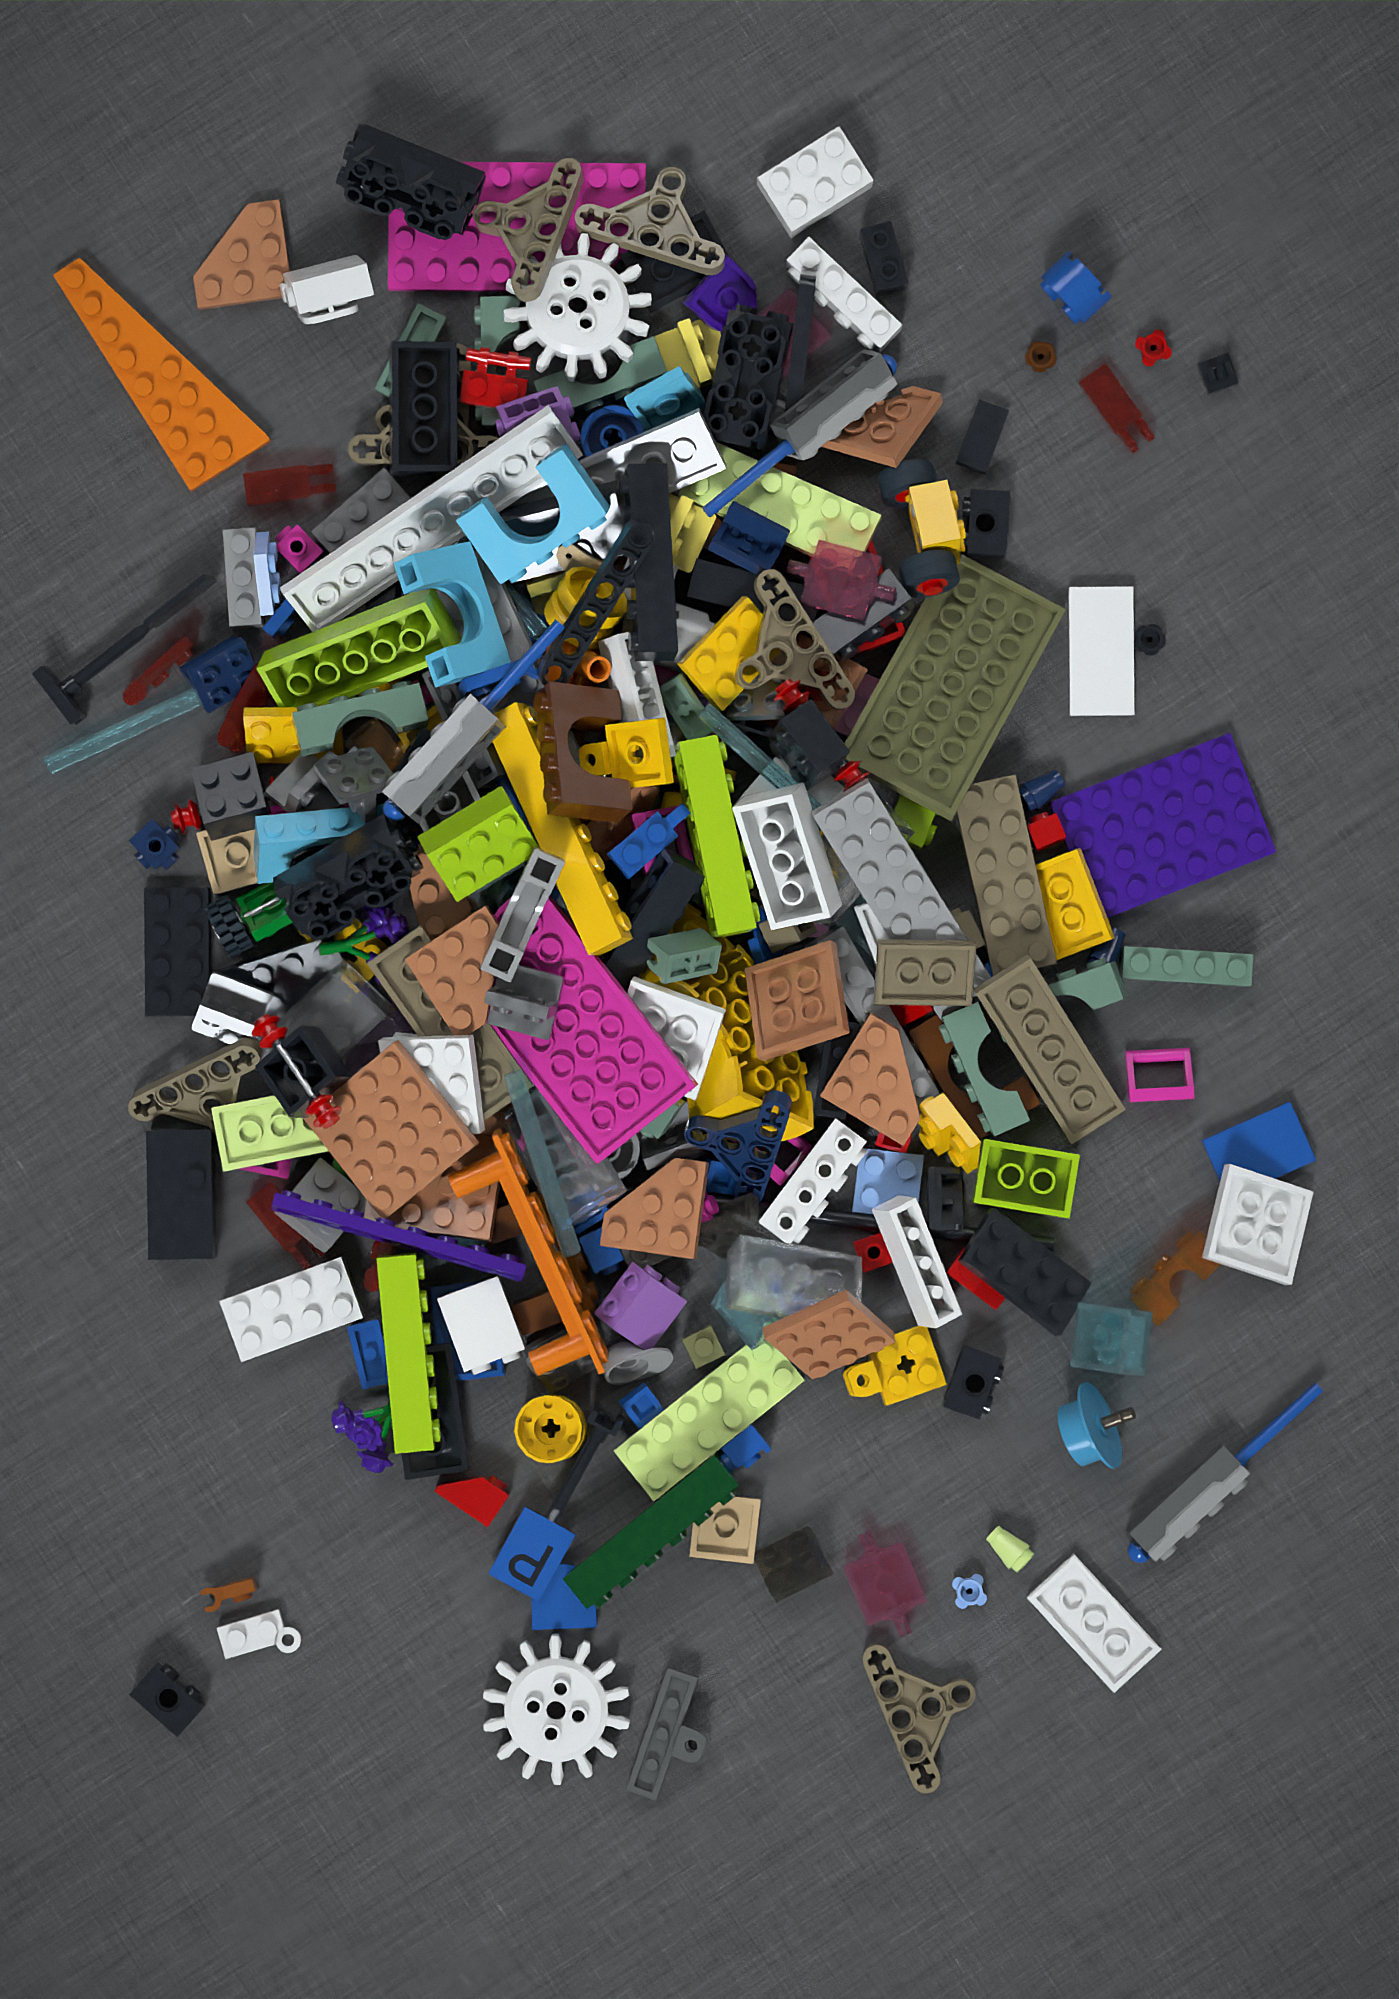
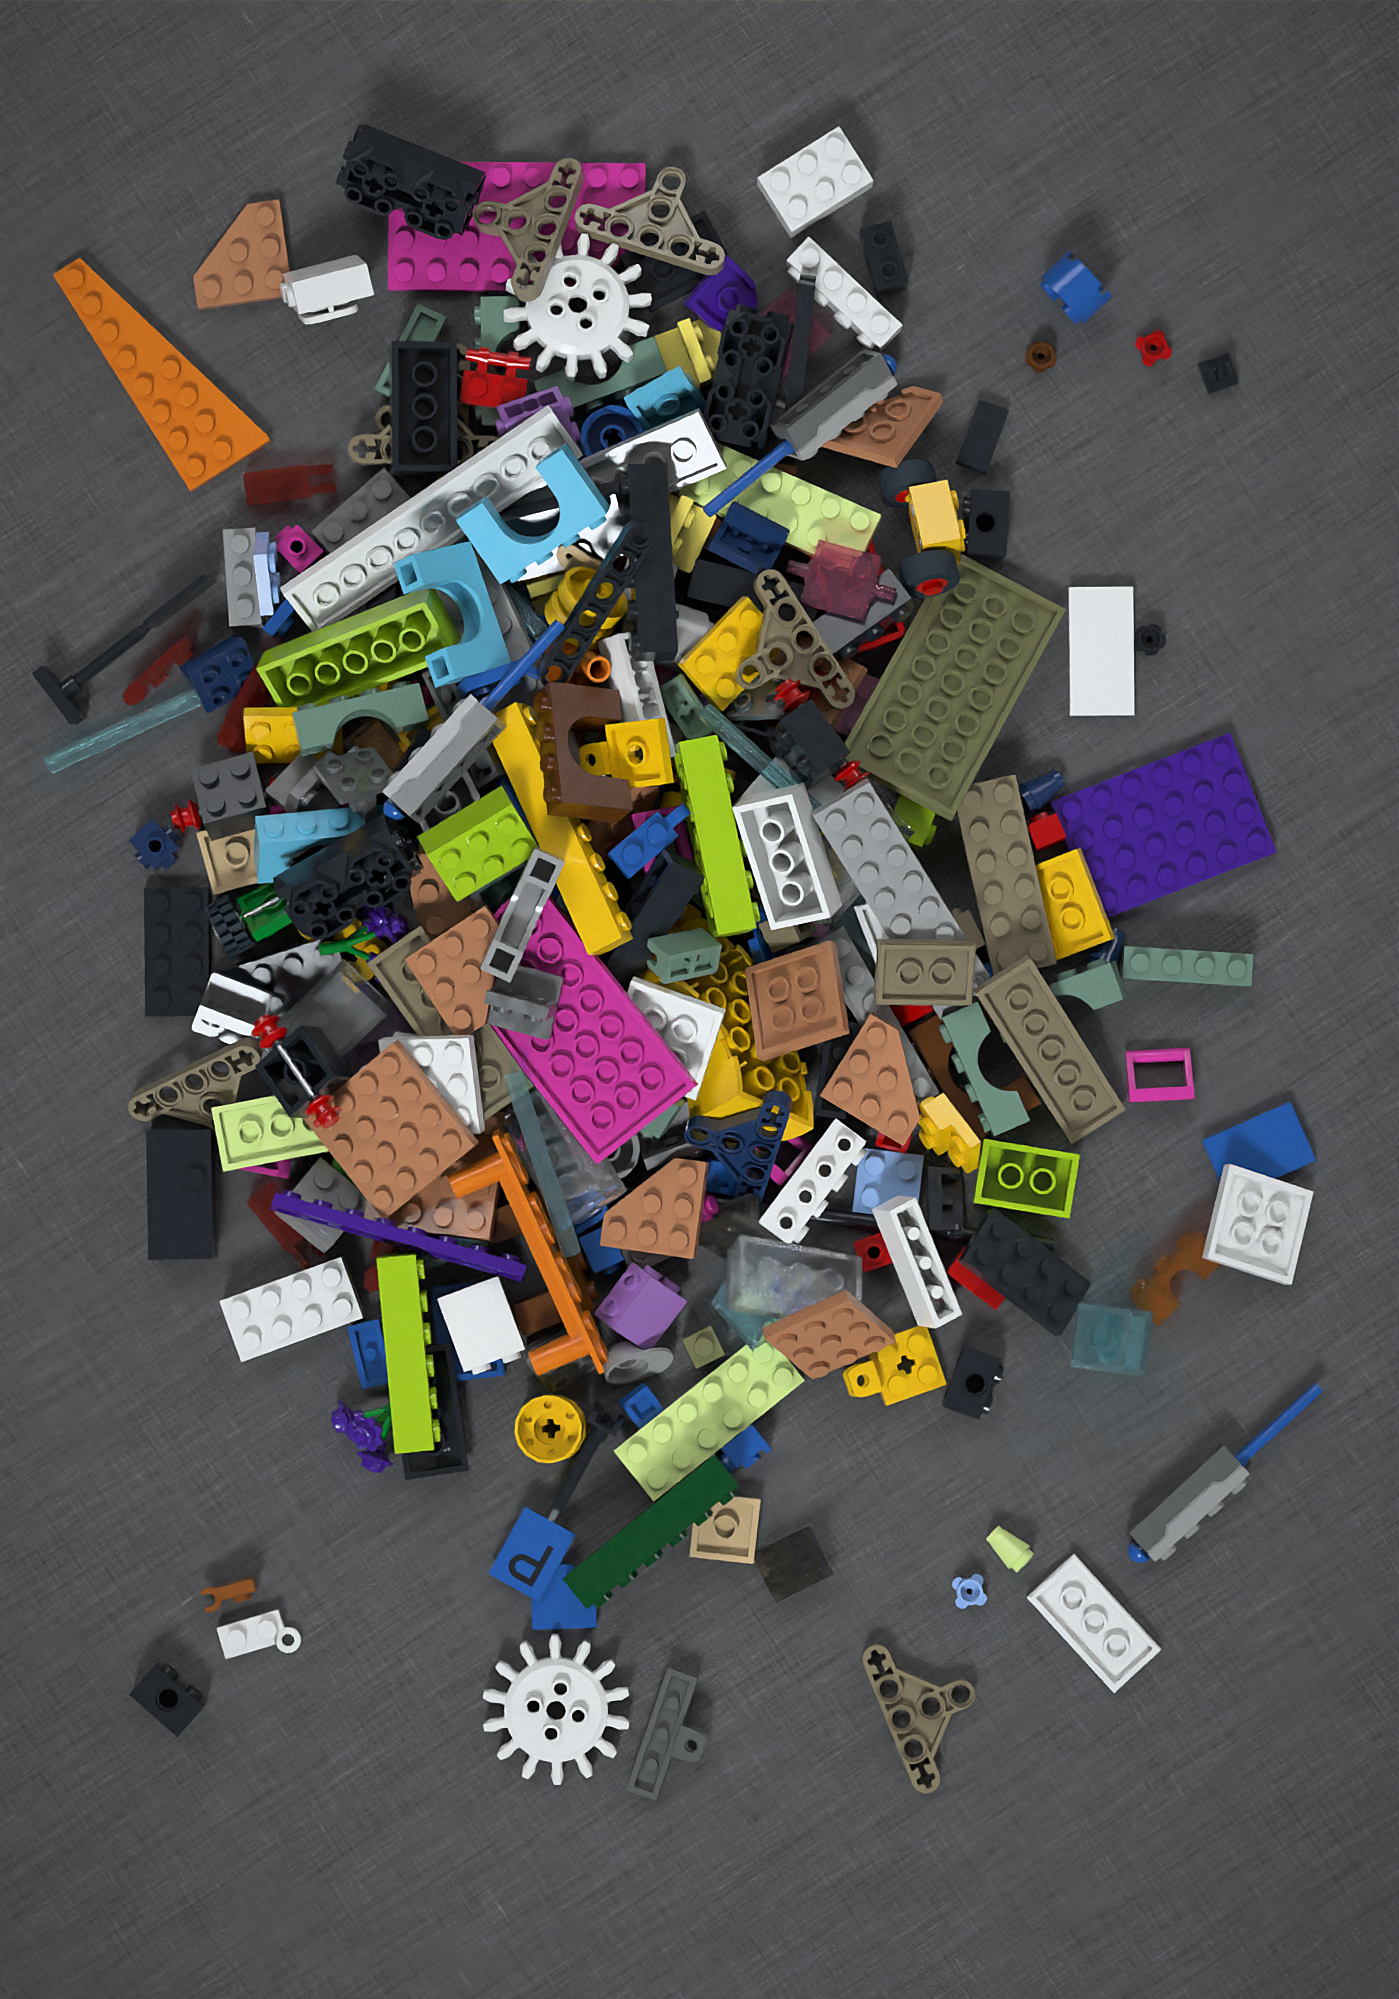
(476, 1496): red slope -> none
(884, 1583): clear pink plate -> none
(1091, 1429): dark azure piece -> none
(1115, 406): clear red hinge -> none

